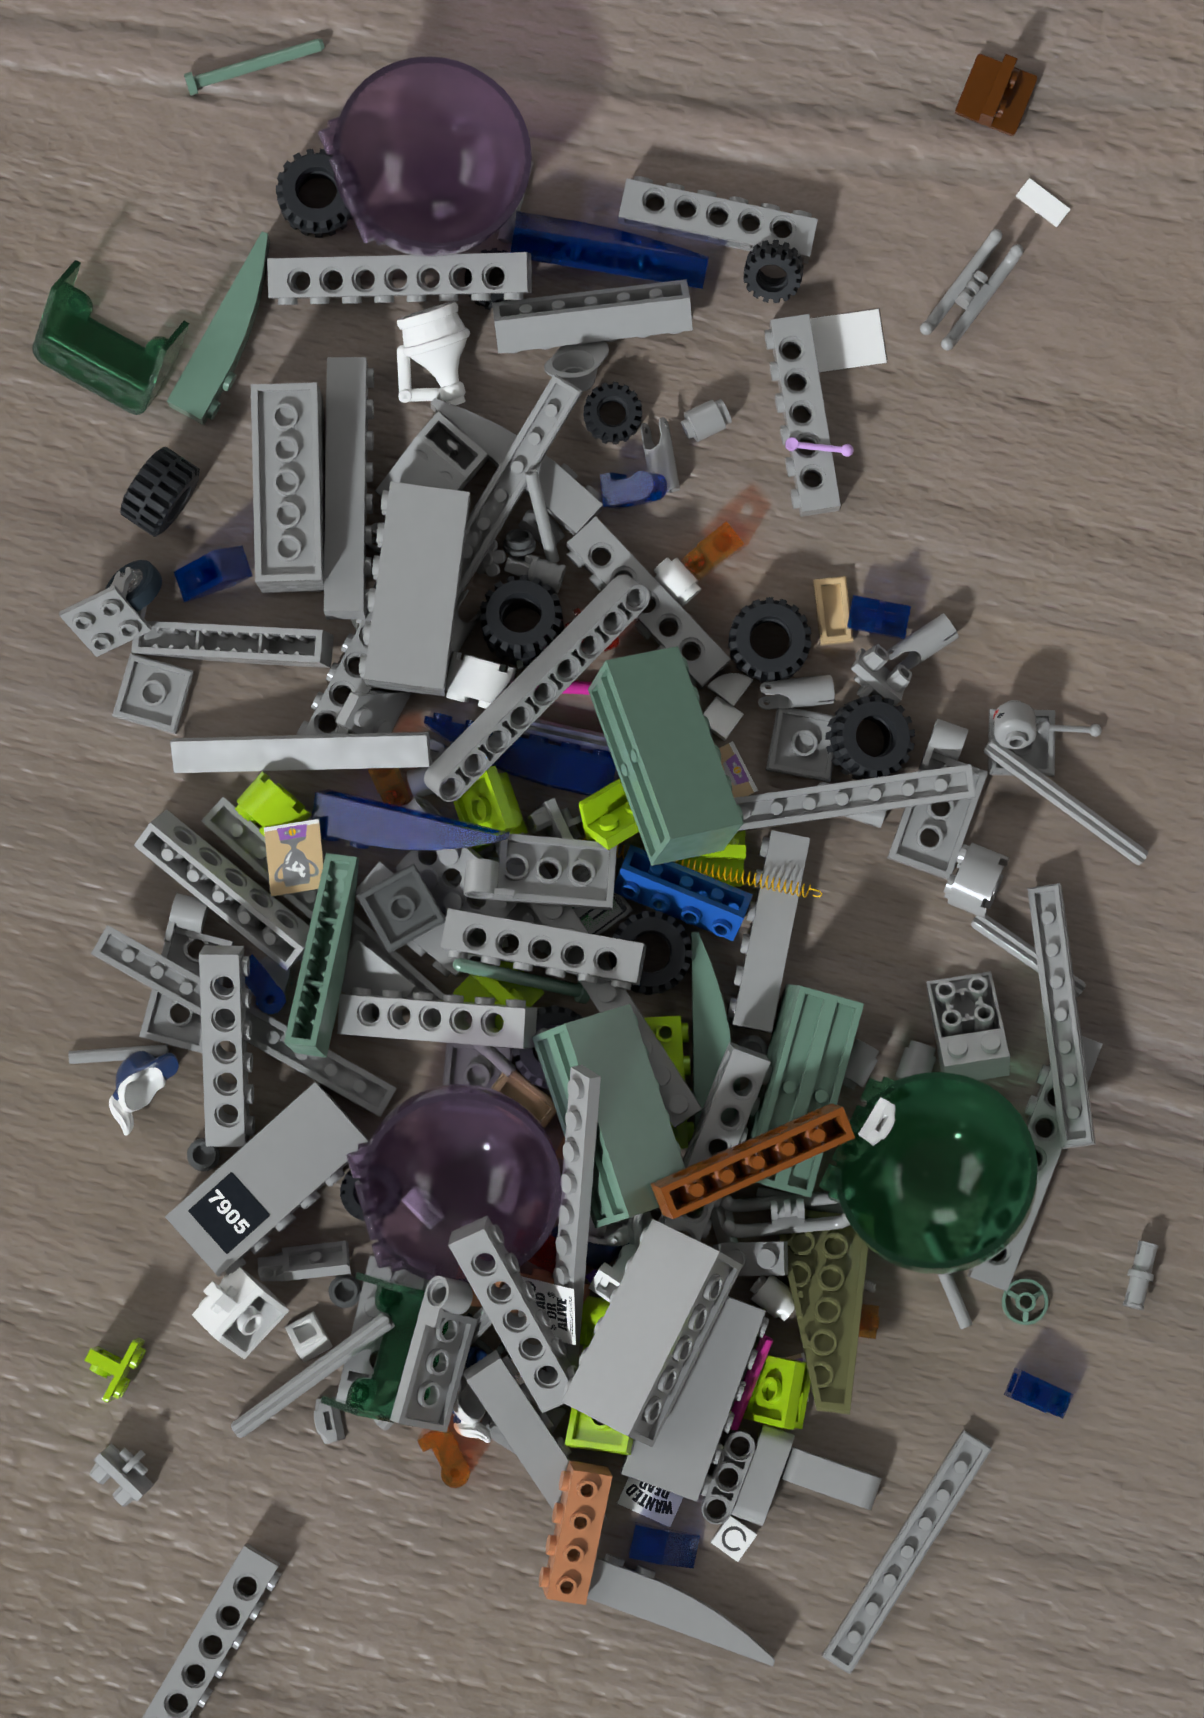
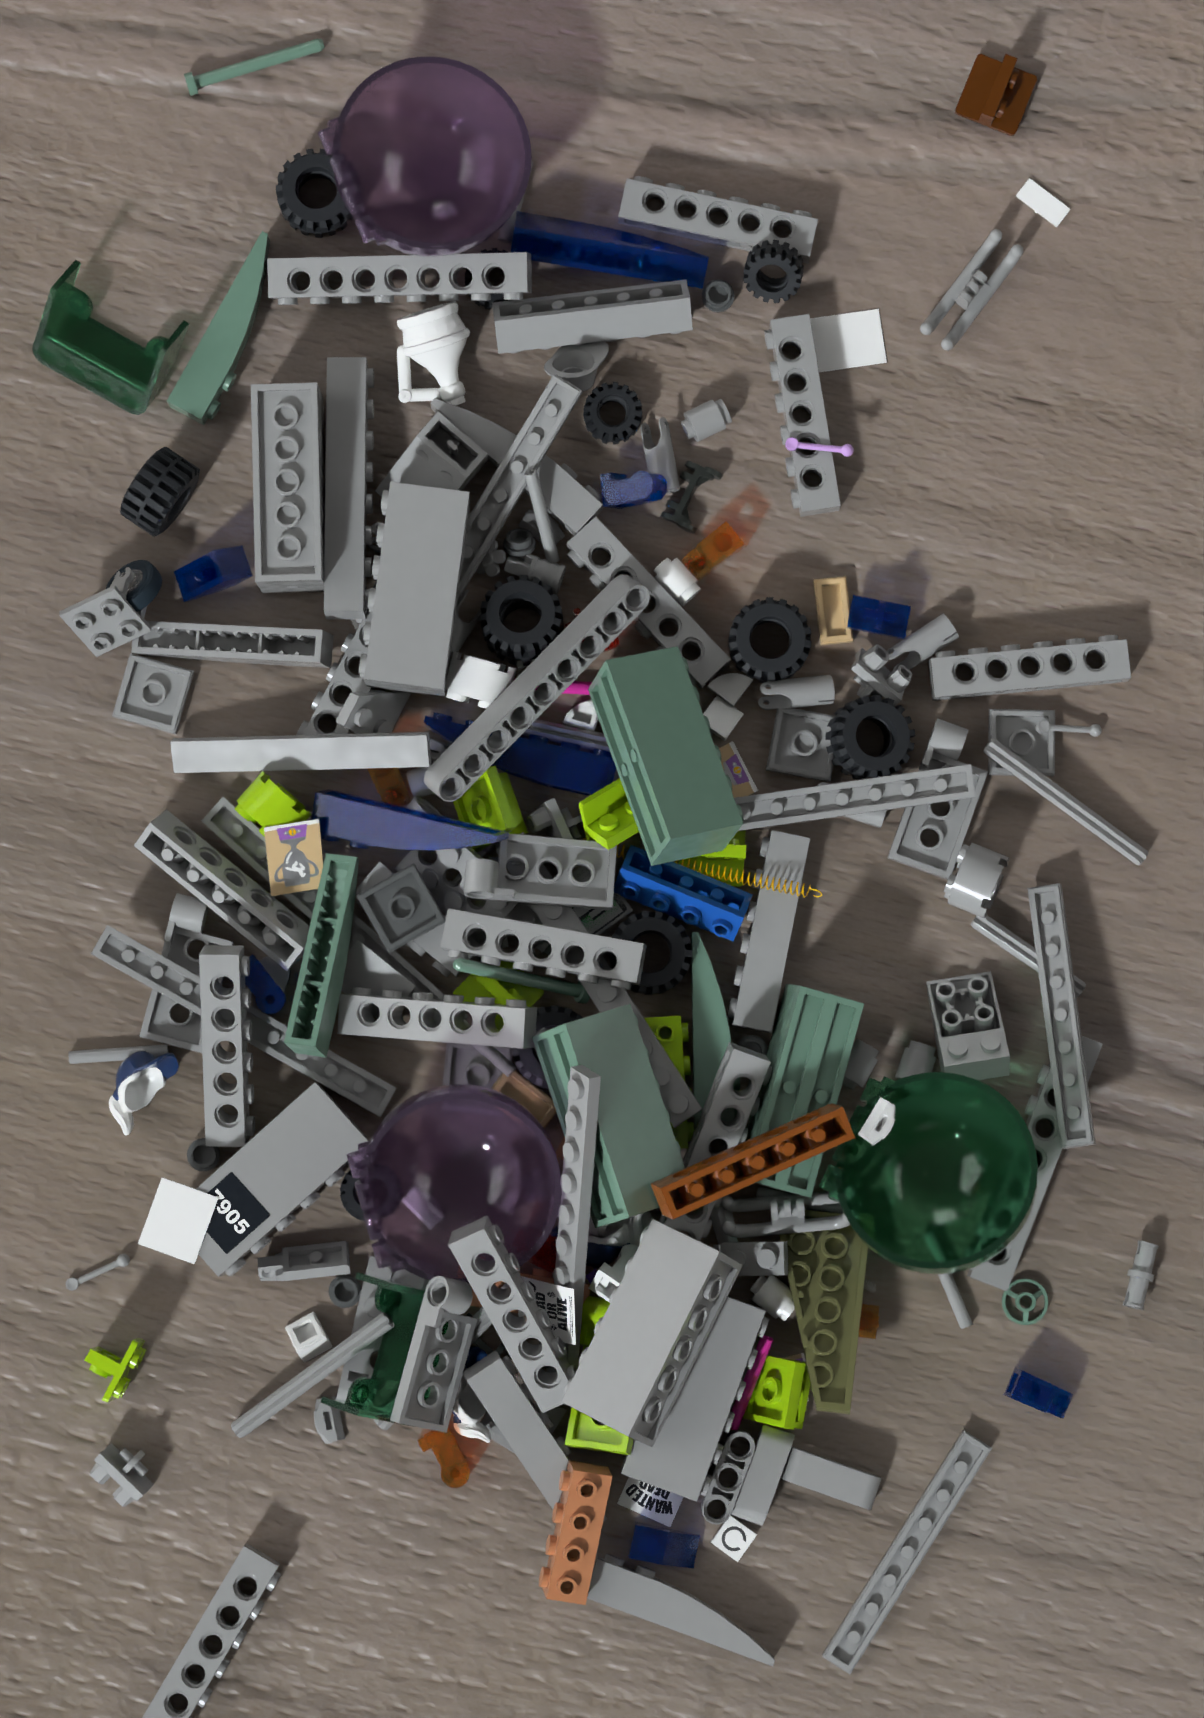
(73, 1283): none -> light grey hinge
(178, 1220): none -> white sticker
(239, 1312): white hinge -> none
(582, 716): none -> white tile
(681, 514): none -> pearl dark grey piece
(718, 295): none -> dark grey plate
(1014, 724): light grey head -> none
(1112, 651): none -> light grey brick

